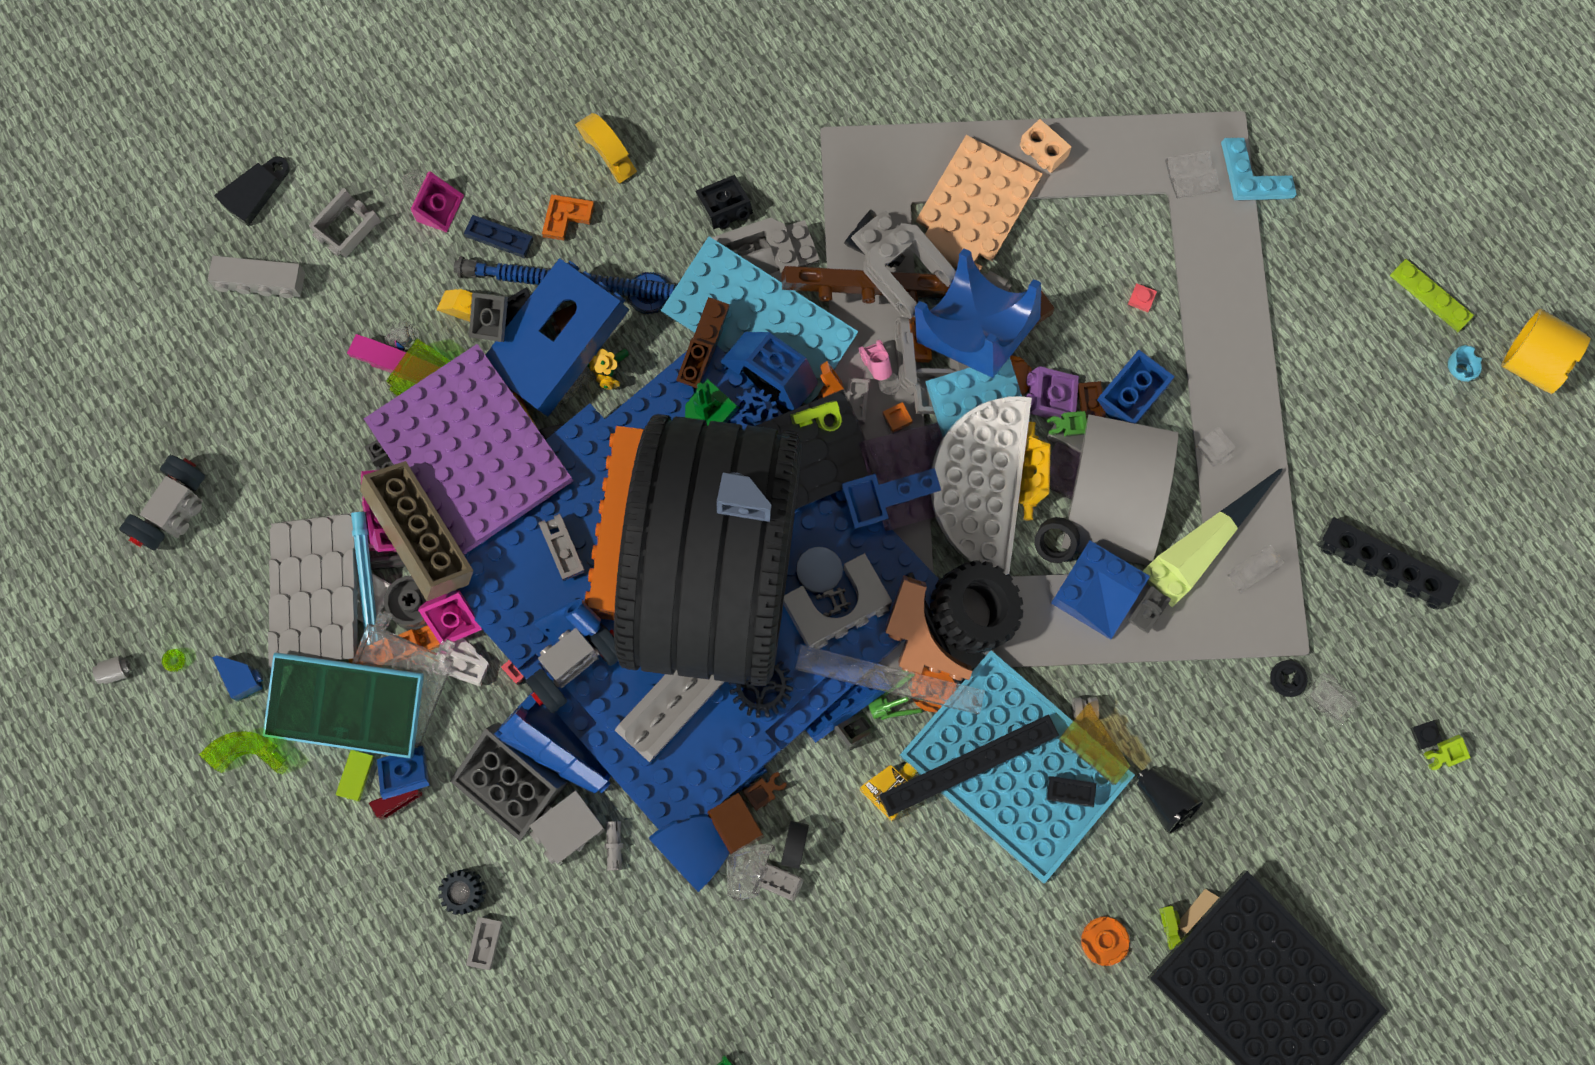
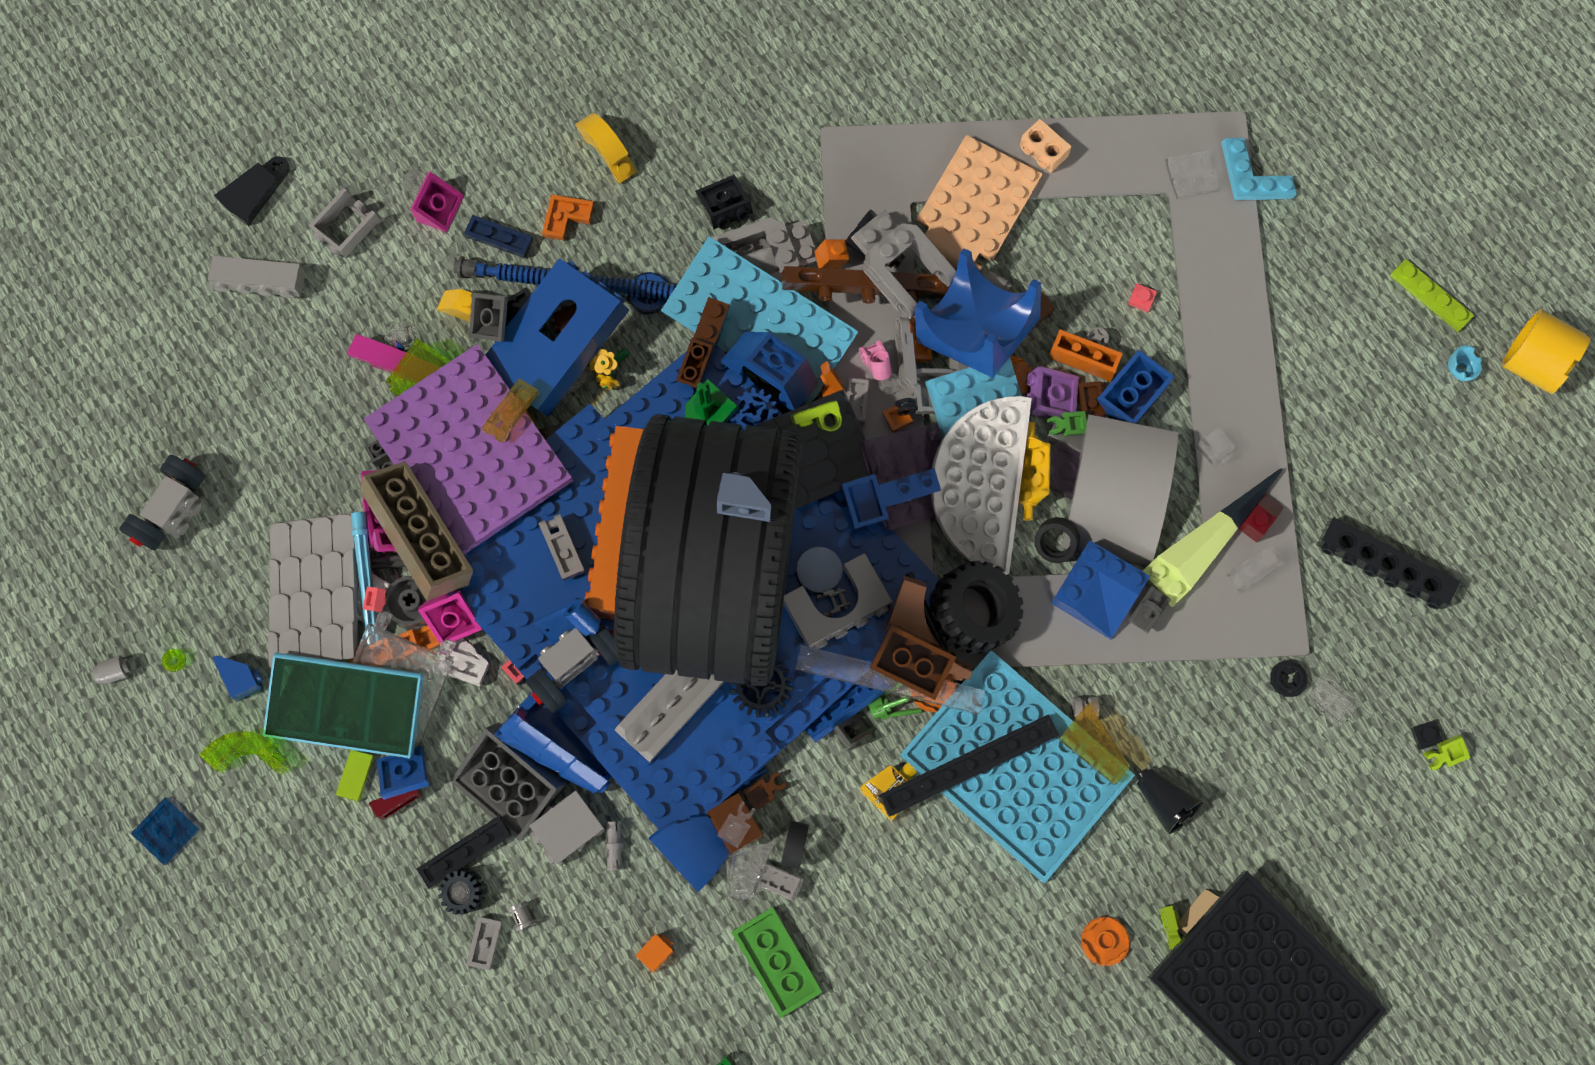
(165, 831): none -> clear blue tile
(374, 599): none -> coral plate
(464, 852): none -> black plate
(510, 410): none -> clear yellow plate
(521, 916): none -> light grey bush
(655, 952): none -> orange brick
(735, 827): none -> clear plate
(776, 962): none -> bright green plate
(831, 254): none -> orange brick
(905, 406): none -> black bush
(913, 661): none -> reddish brown brick
(1070, 791): black plate -> none
(1085, 355): none -> orange brick
(1098, 335): none -> light grey wheel
(1261, 518): none -> dark red slope

